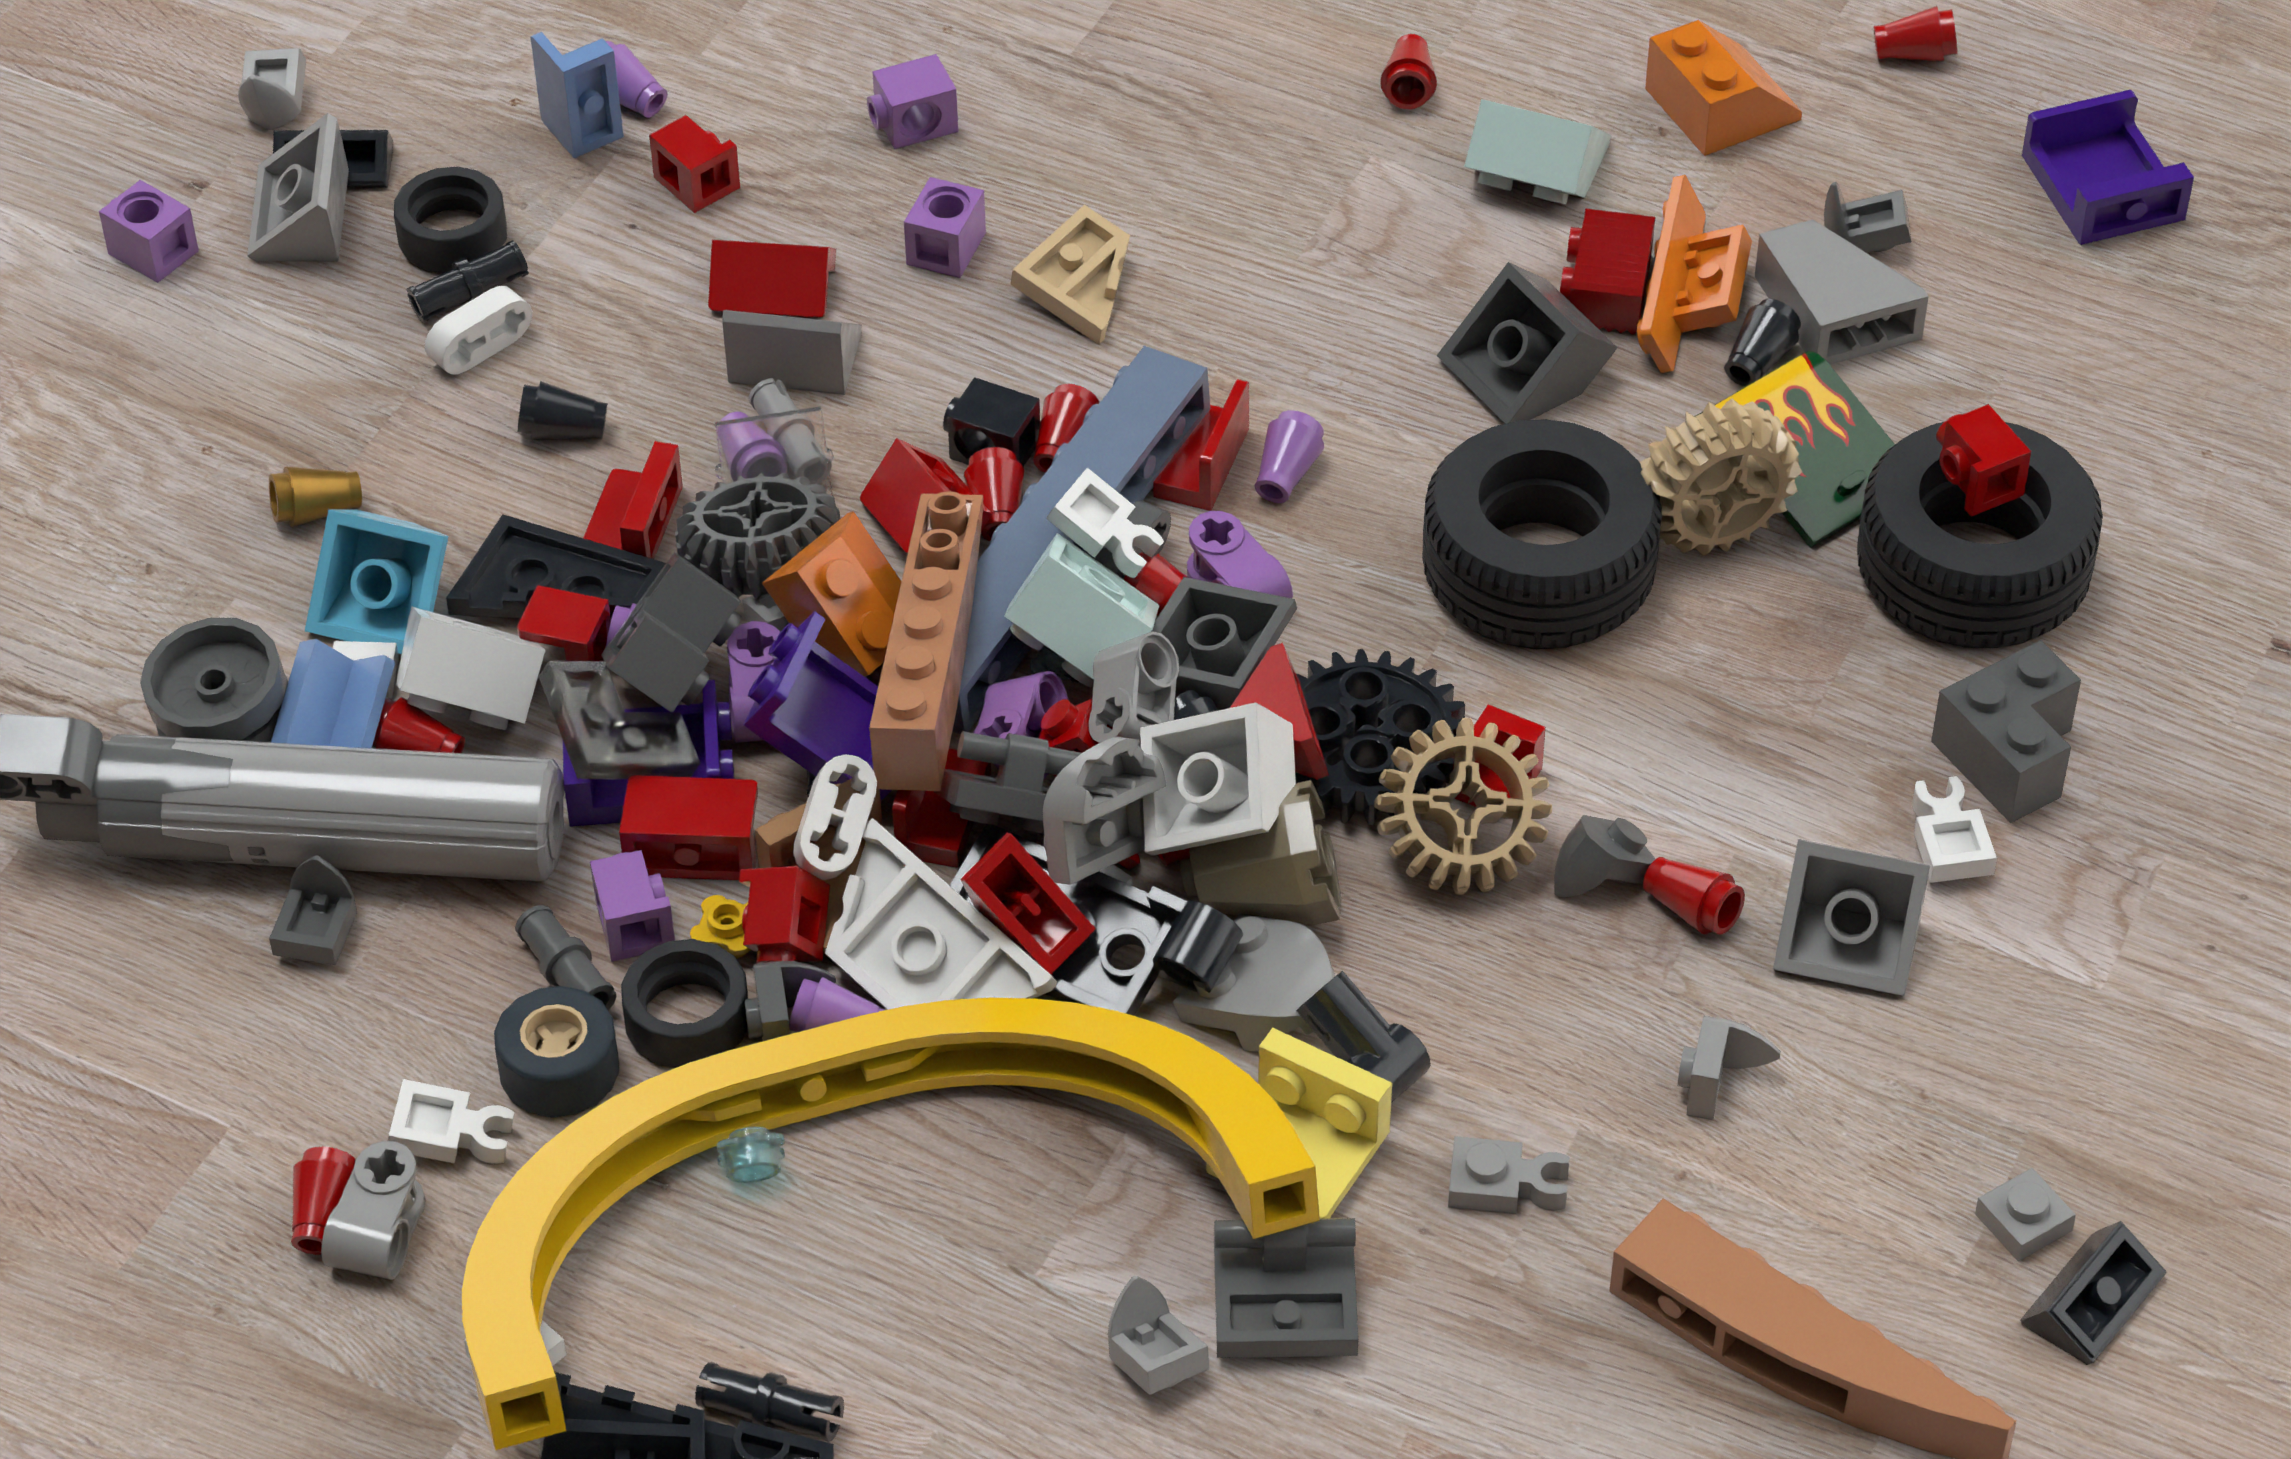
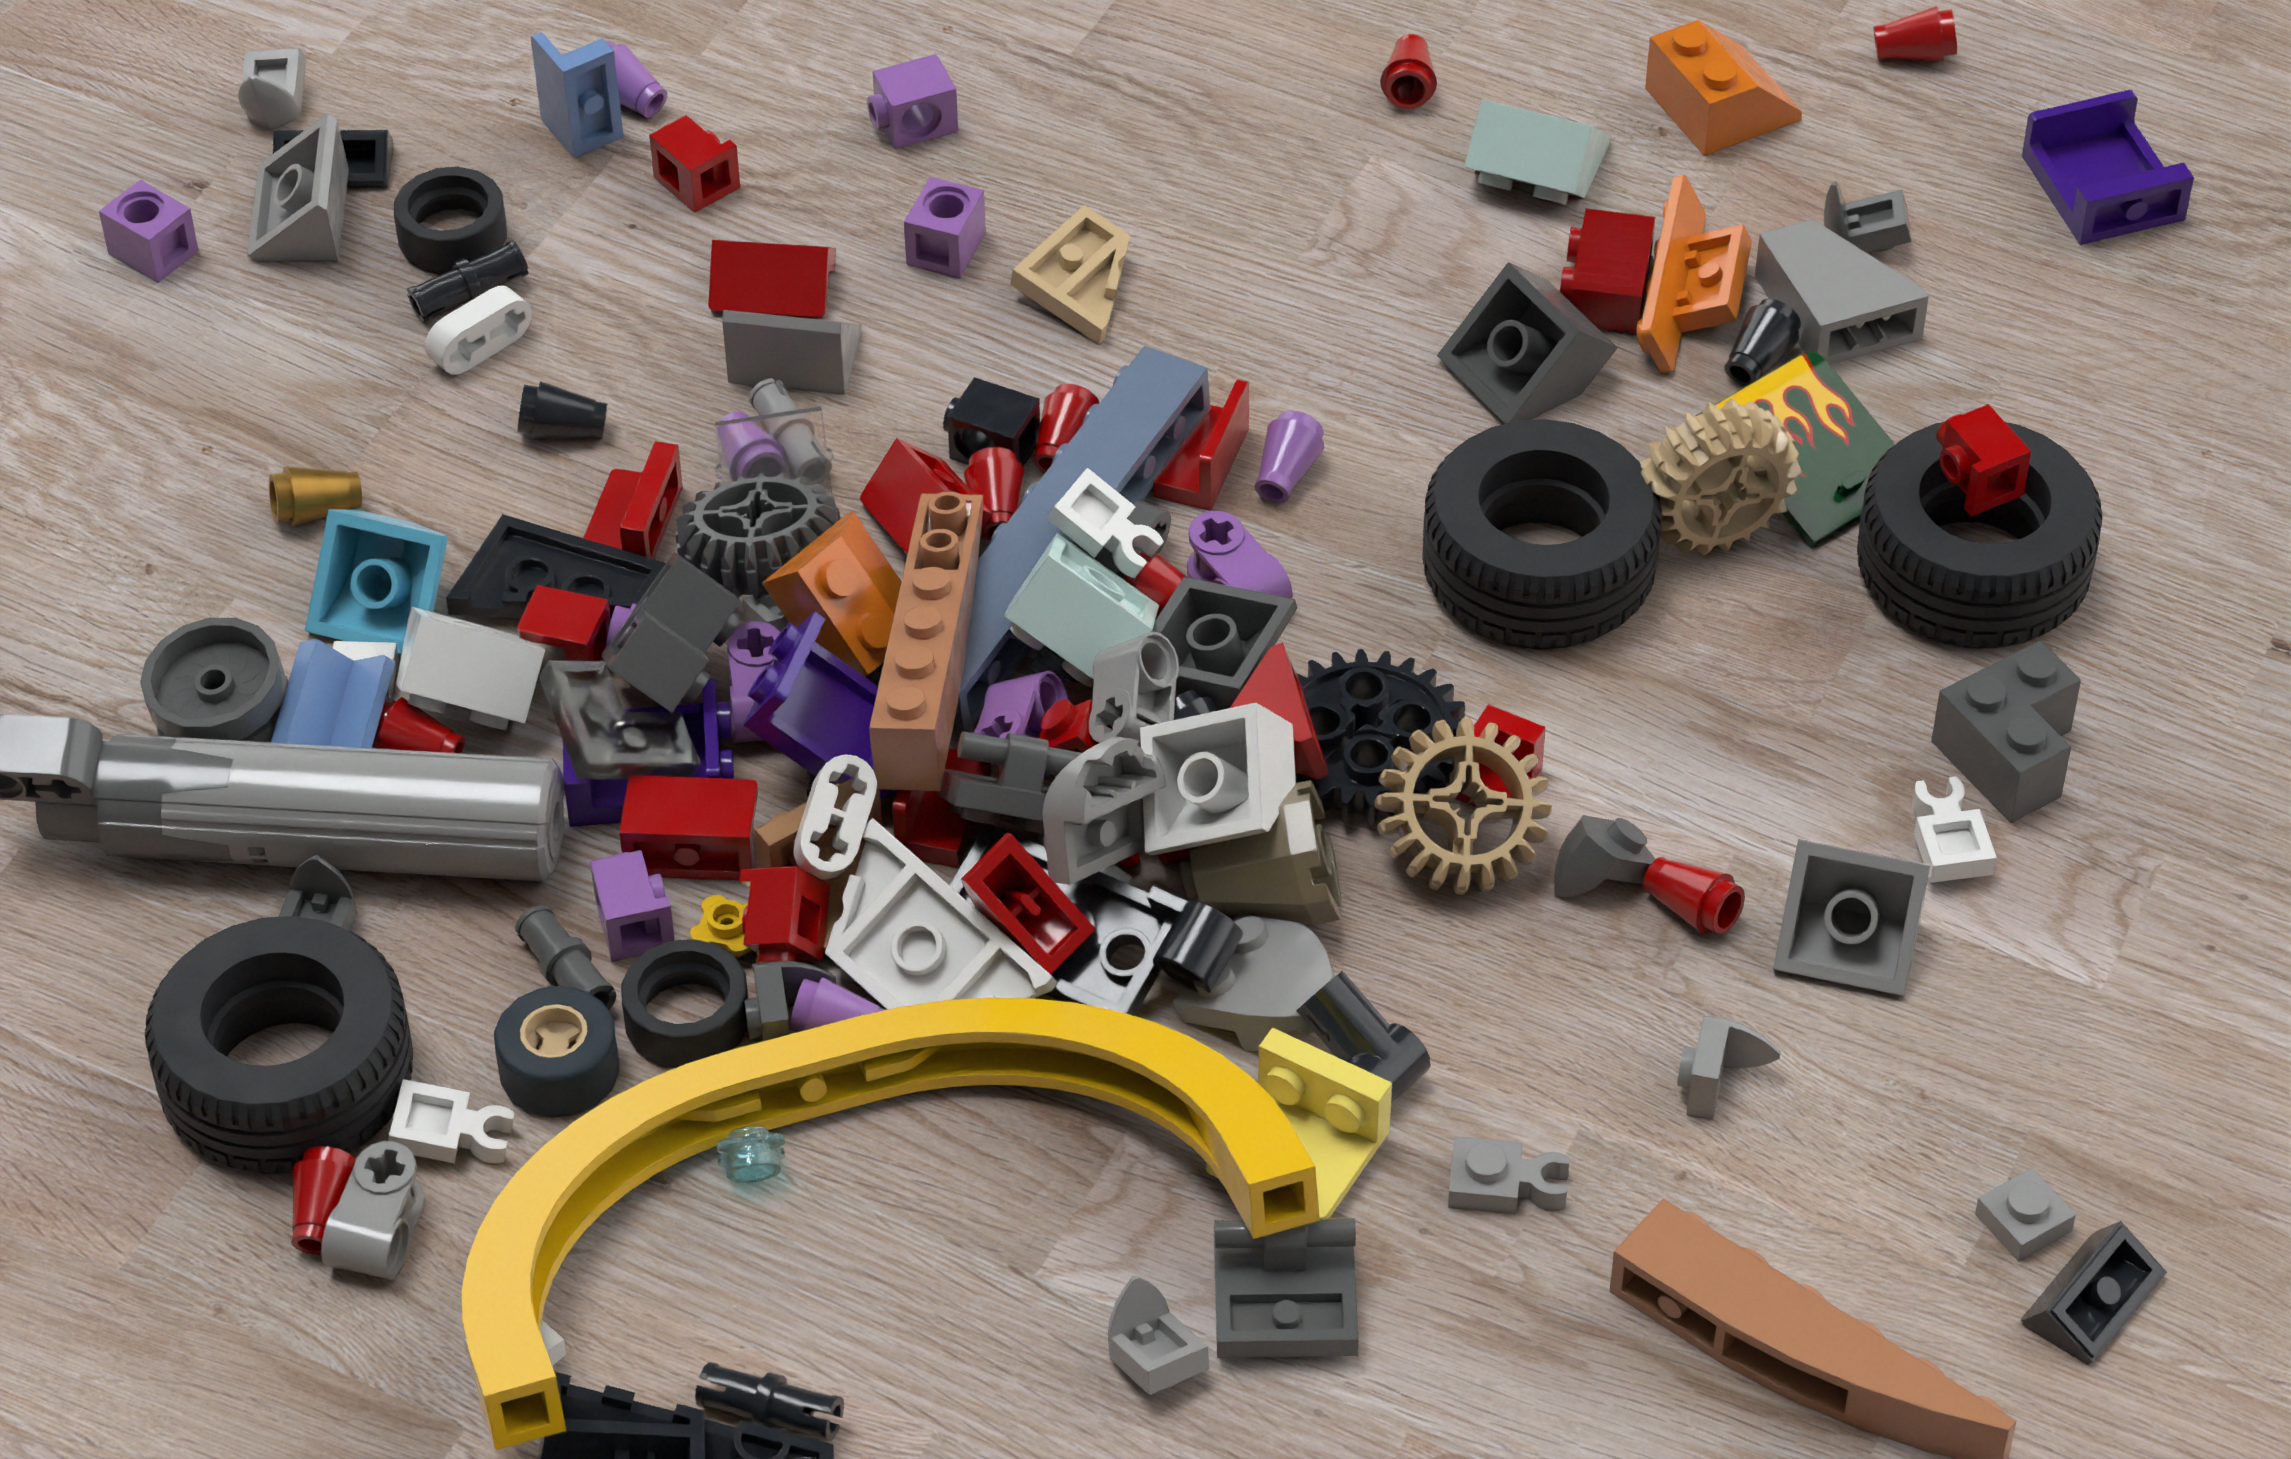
(264, 978): none -> black tyre

